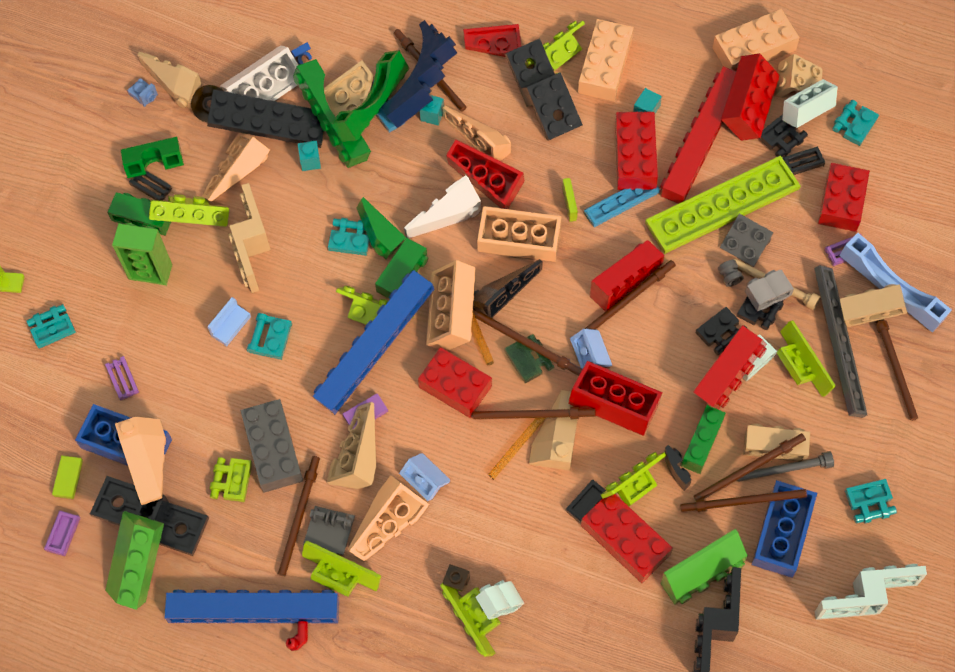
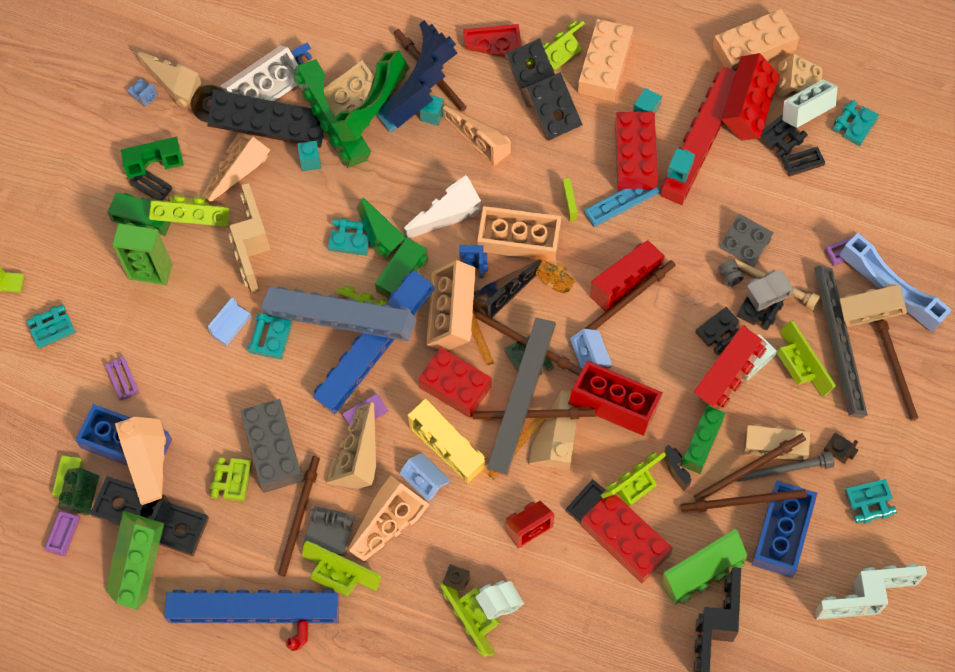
(78, 491): none -> clear green bracket
(339, 313): none -> sand blue brick
(446, 441): none -> light yellow wedge
(474, 256): none -> blue bracket
(486, 173): red wedge -> none
(521, 396): none -> dark grey tile
(529, 523): none -> red slope
(556, 276): none -> clear yellow plate
(681, 165): none -> teal brick
(722, 204): lime plate -> none
(841, 448): none -> dark brown bracket
(843, 197): red brick -> none

